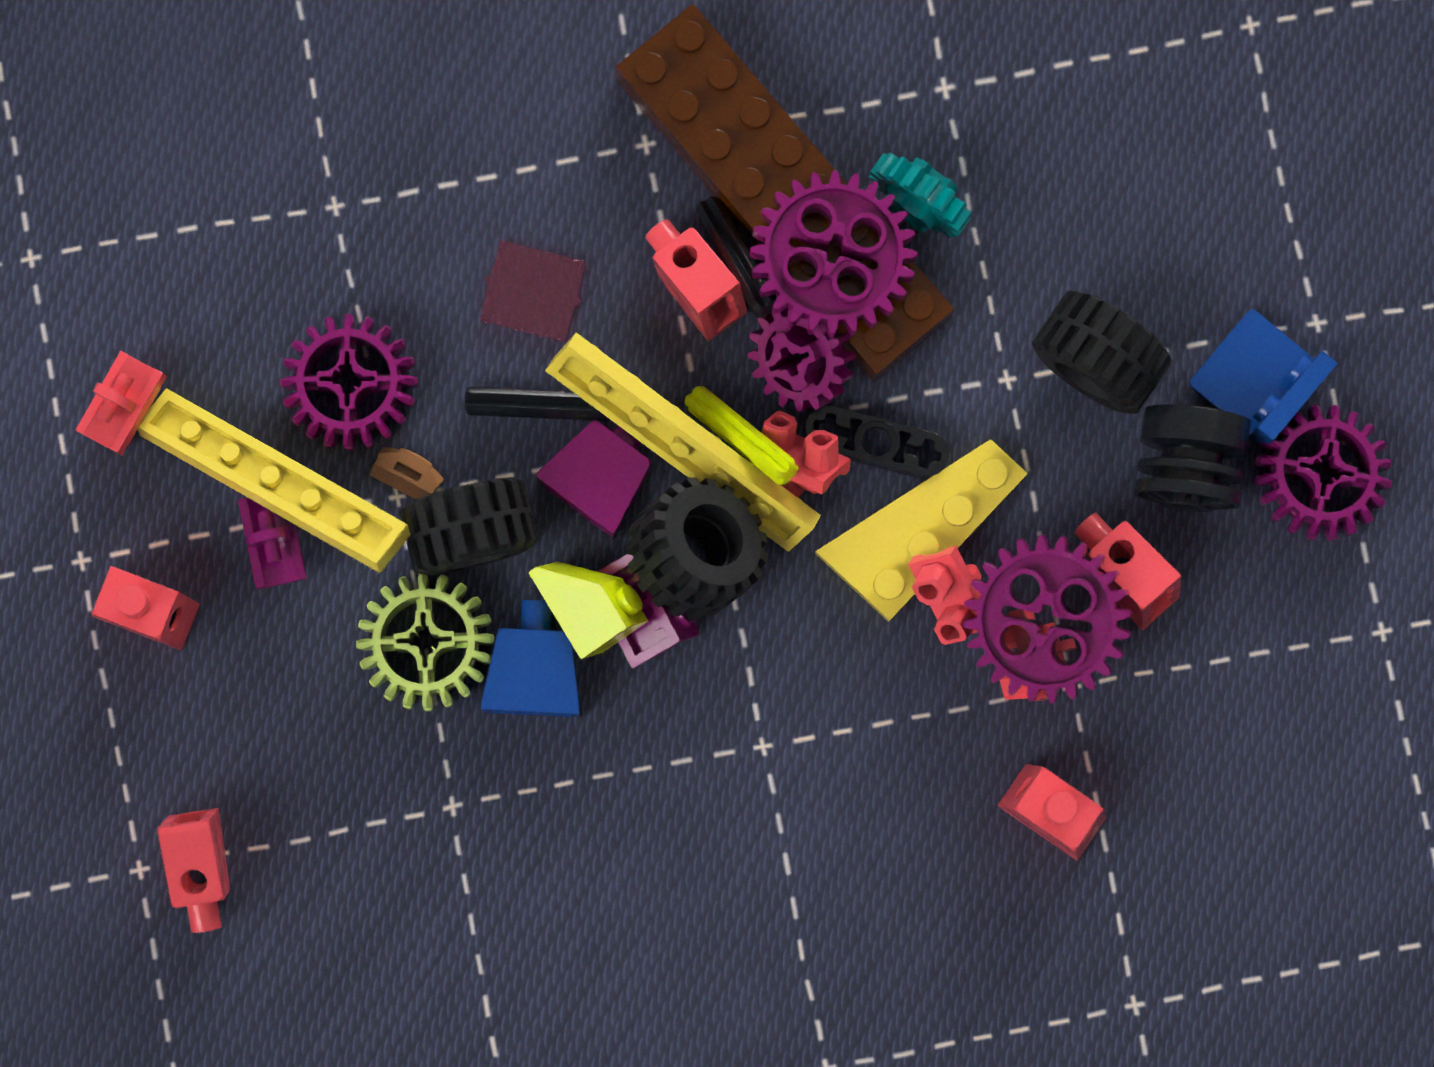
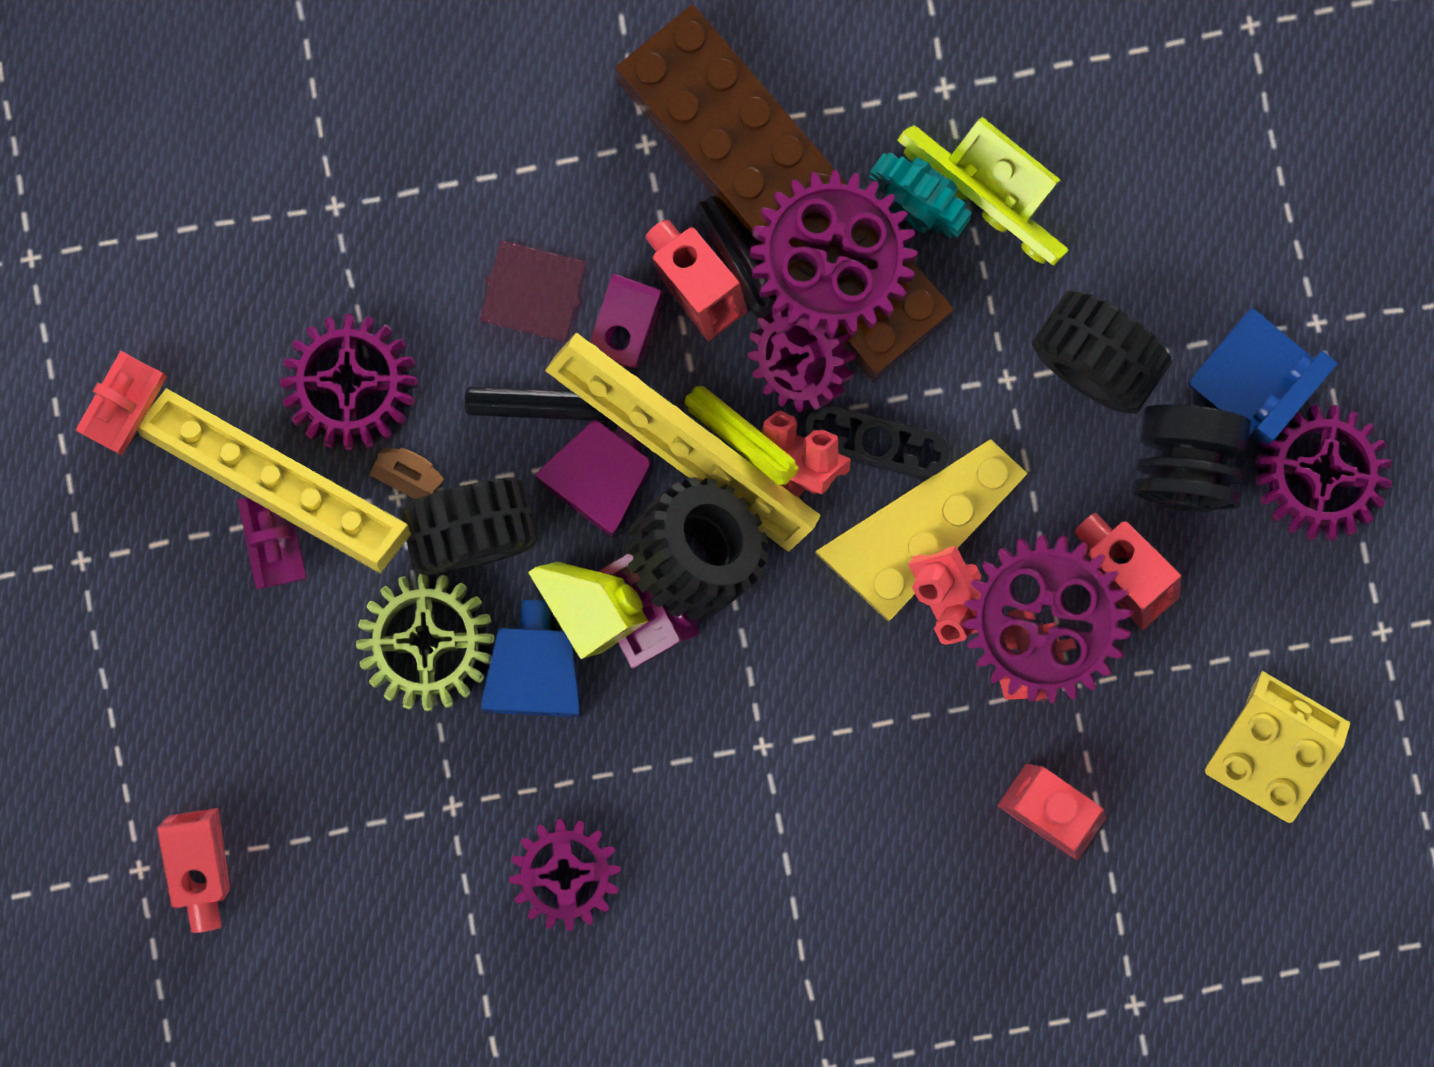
(145, 608): coral torso -> none
(563, 851): none -> magenta gear
(632, 307): none -> magenta torso
(997, 179): none -> neon yellow bracket
(1278, 748): none -> light yellow bracket

